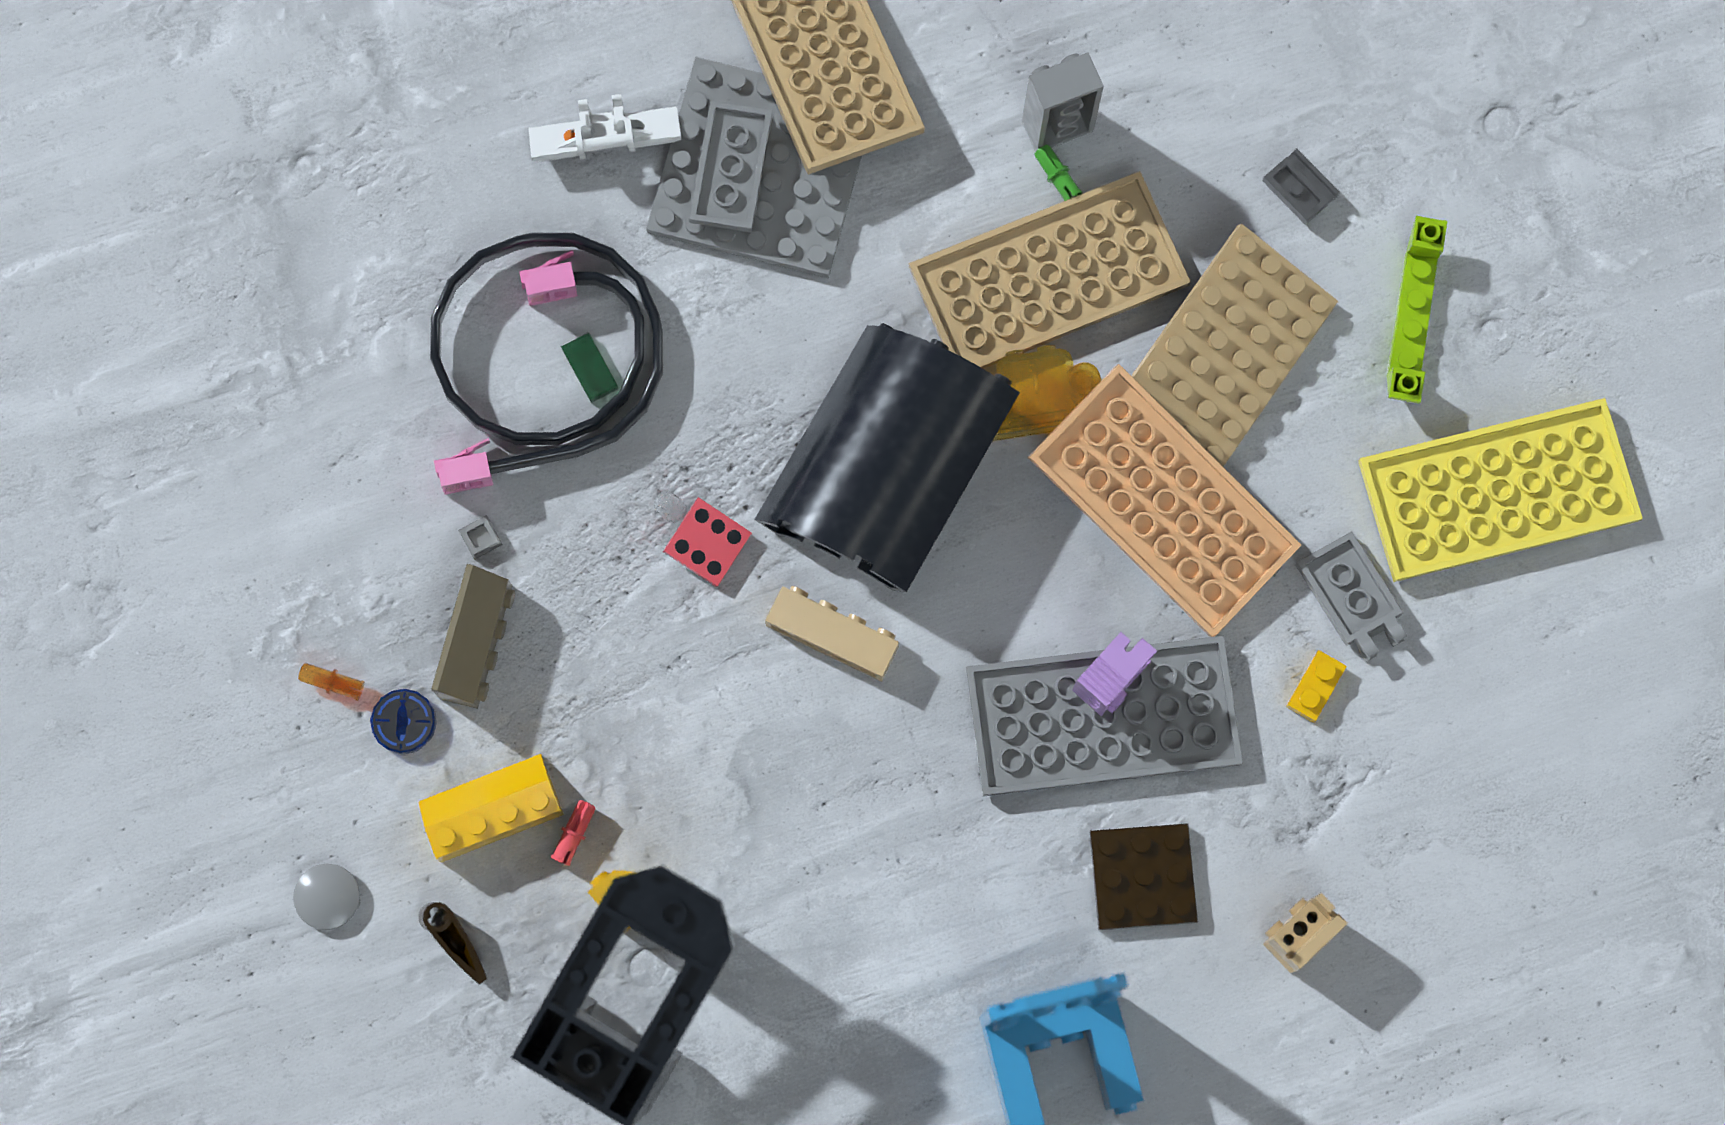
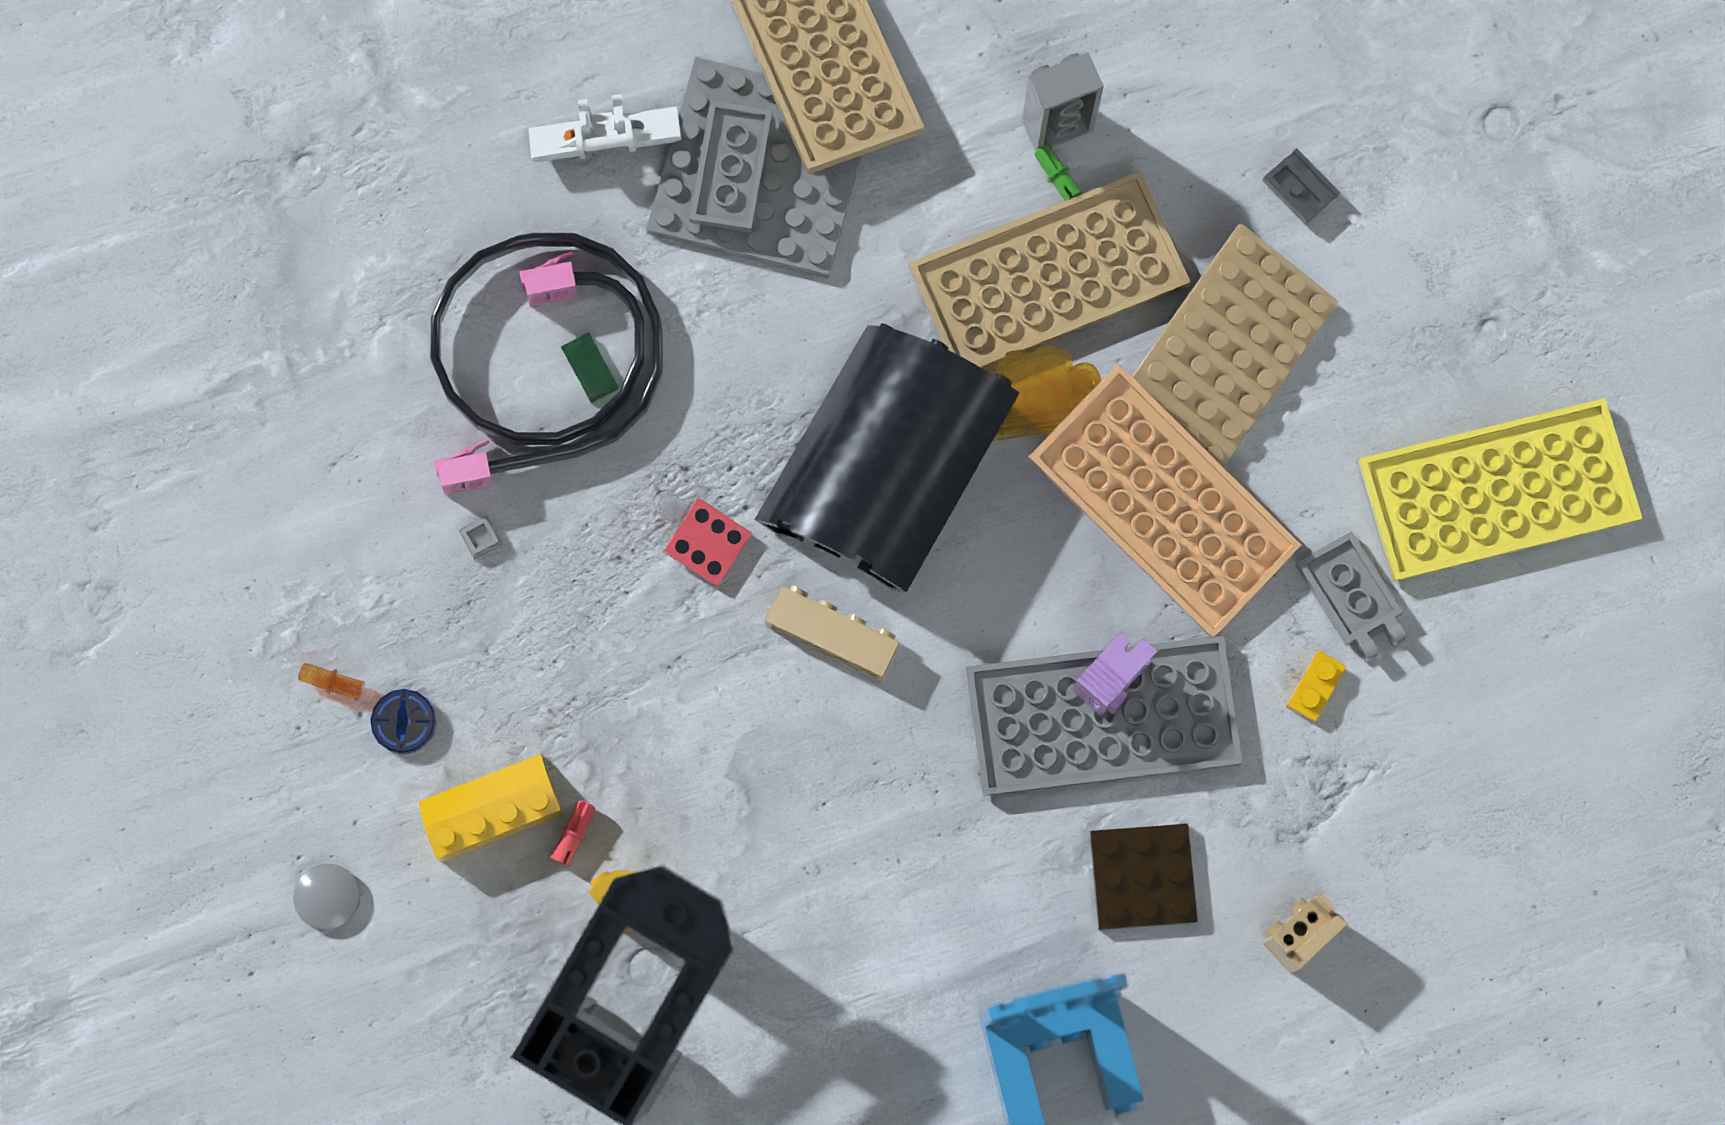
(453, 940): dark brown piece -> none
(473, 637): dark tan slope -> none
(1424, 248): lime slope -> none

